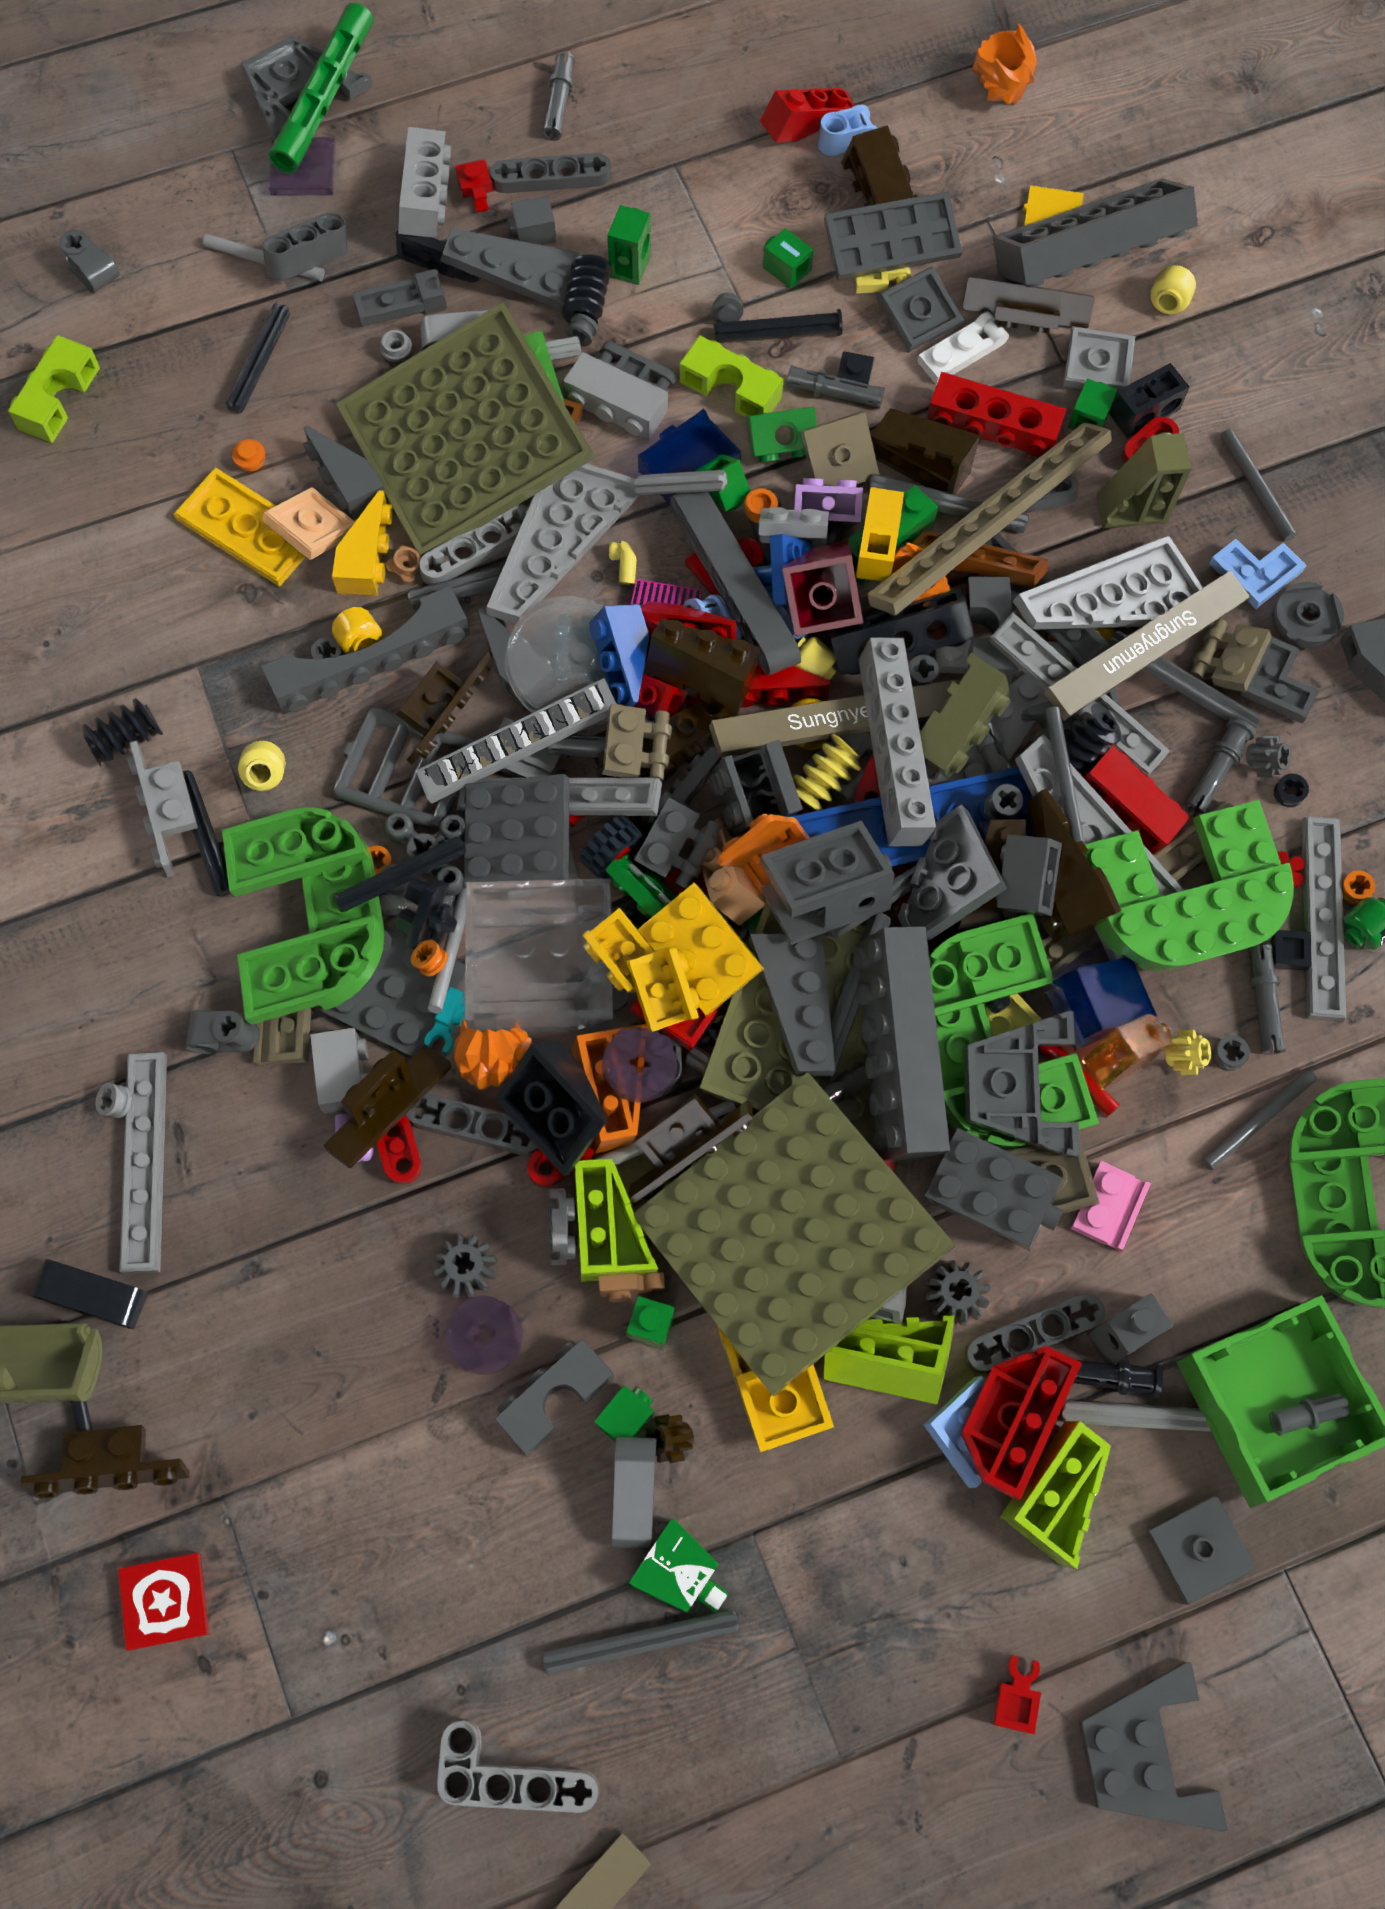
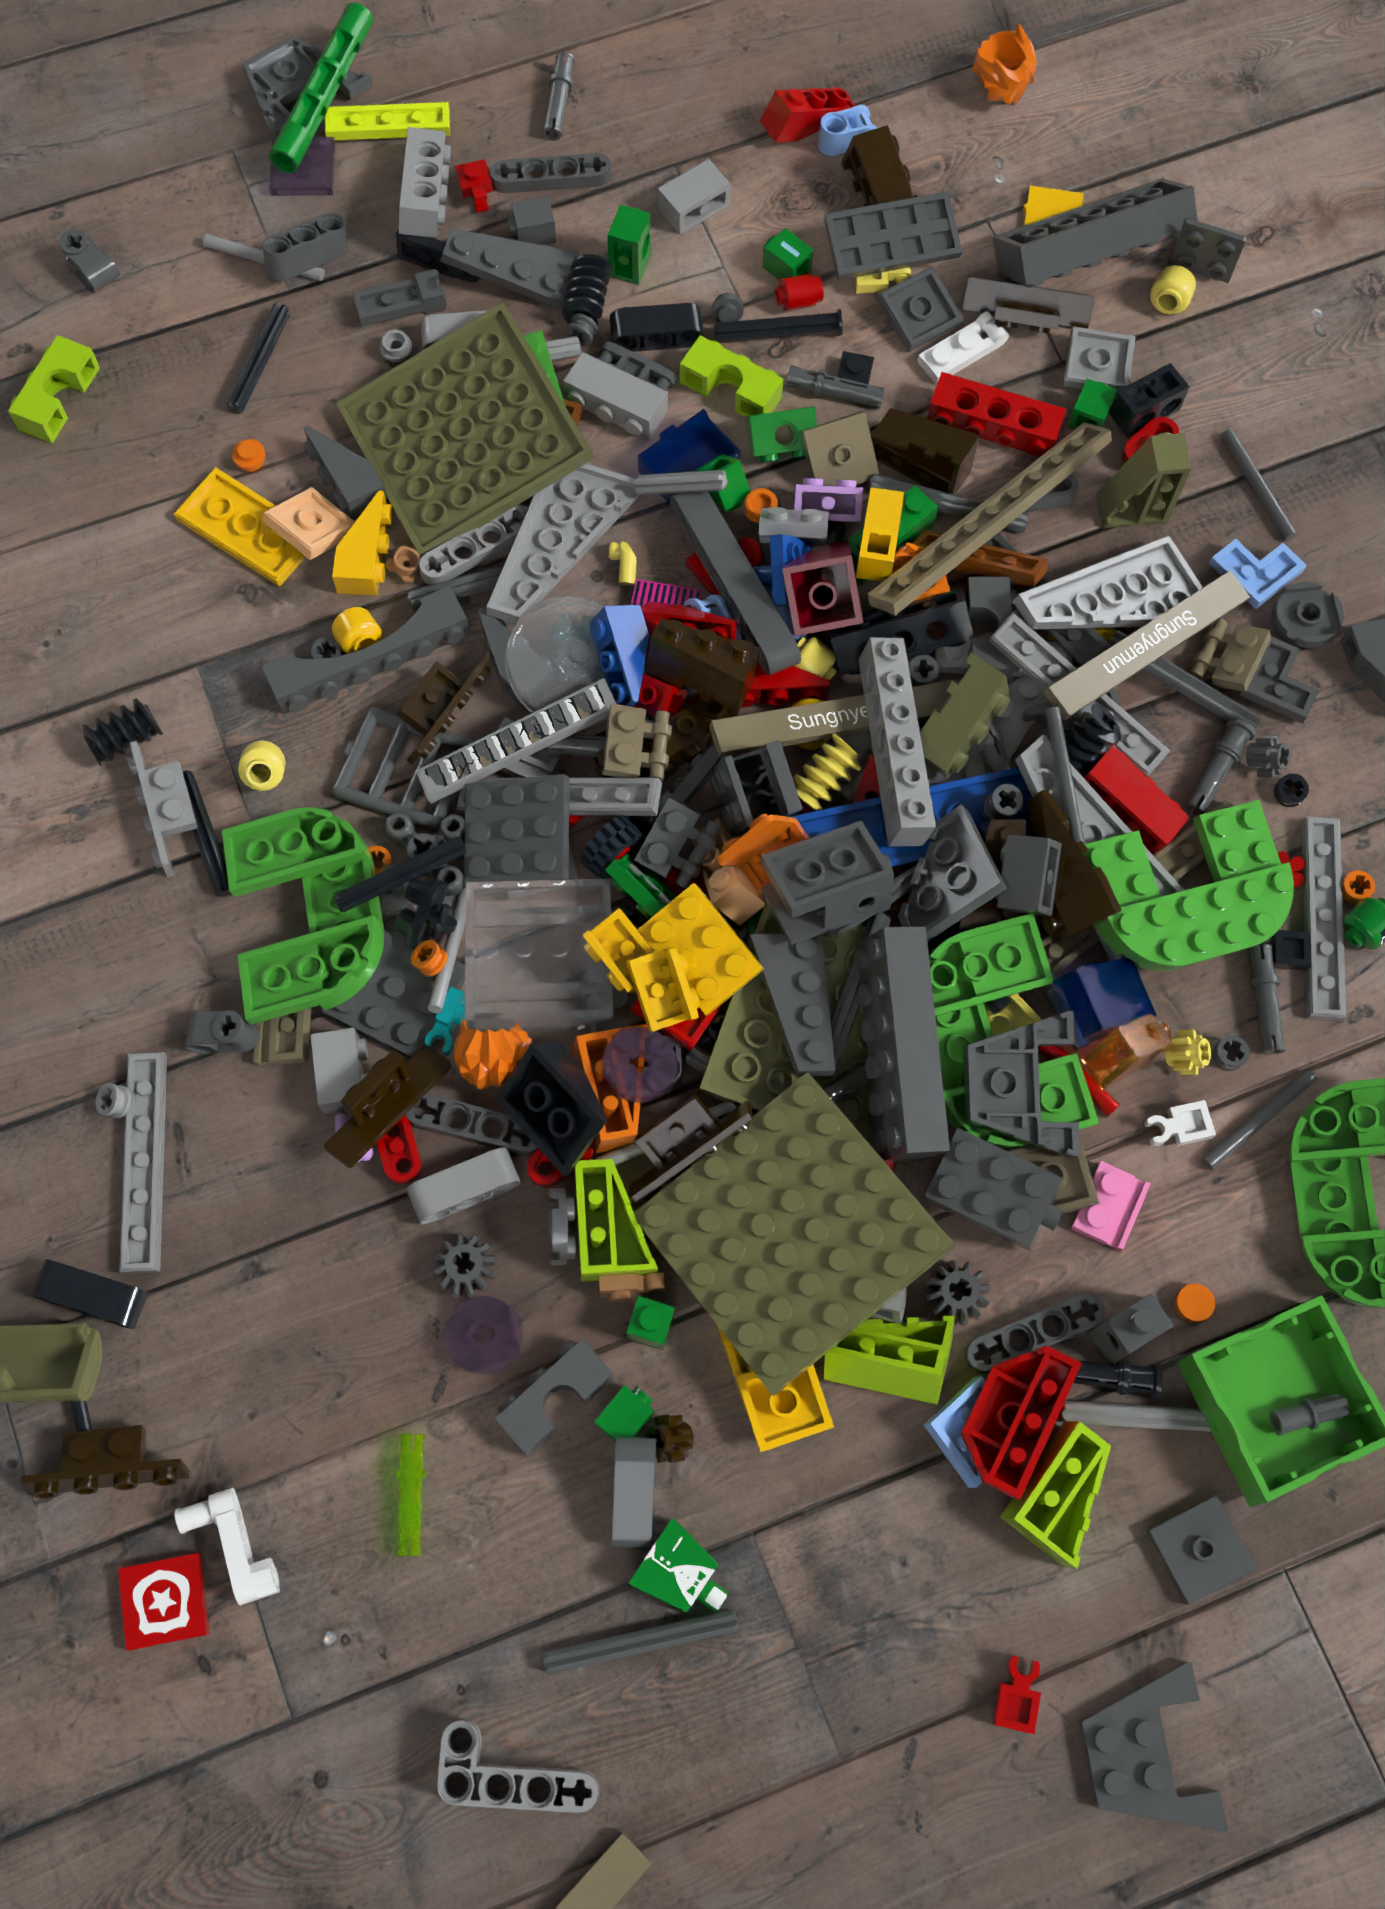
(248, 1578): none -> white beam
(385, 120): none -> neon yellow plate
(410, 1494): none -> clear neon green pin
(463, 1185): none -> light grey beam
(656, 326): none -> black beam
(694, 196): none -> light grey brick
(799, 292): none -> red brick
(1186, 1123): none -> white plate
(1194, 1303): none -> orange tile
(1207, 250): none -> dark grey bracket

